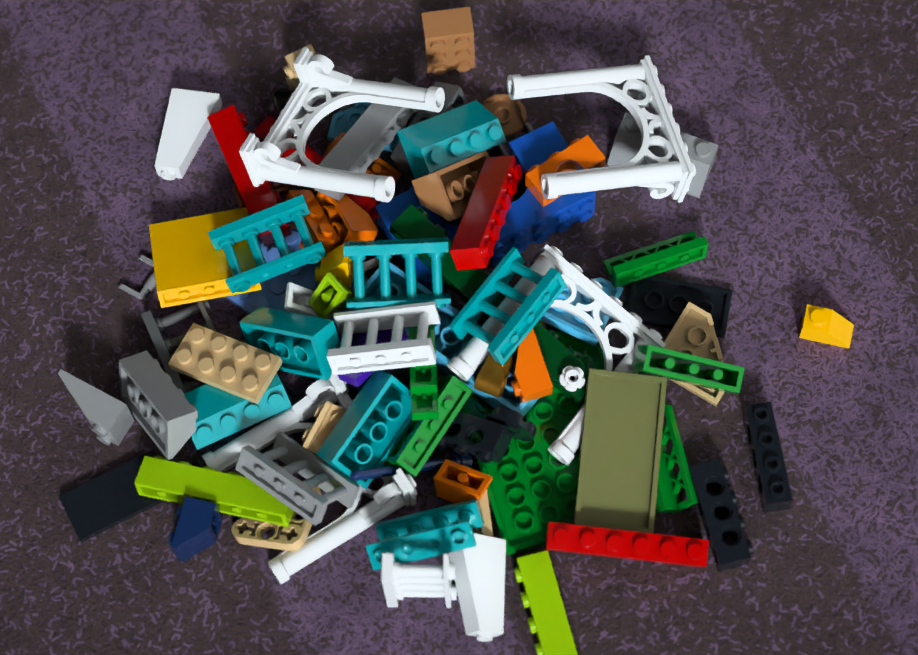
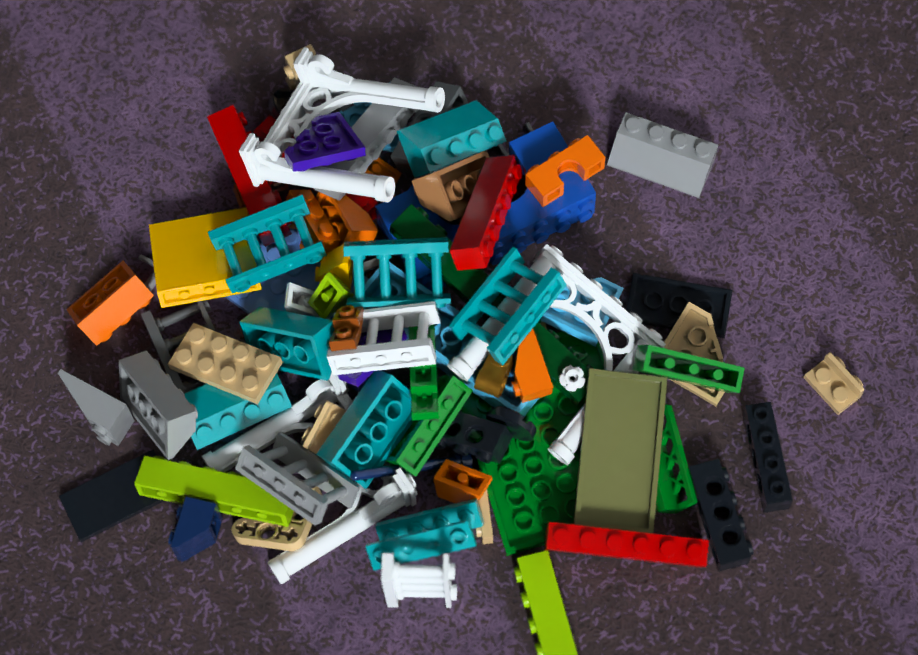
(110, 303): none -> orange slope
(184, 130): white slope -> none
(324, 143): none -> dark purple plate
(347, 328): none -> dark orange slope
(448, 40): medium nougat brick -> none
(481, 586): white slope -> none
(514, 116): medium nougat tile -> none
(623, 83): white arch -> none
(656, 262): green fence -> none
(826, 327): yellow slope -> none
(835, 383): none -> tan bracket

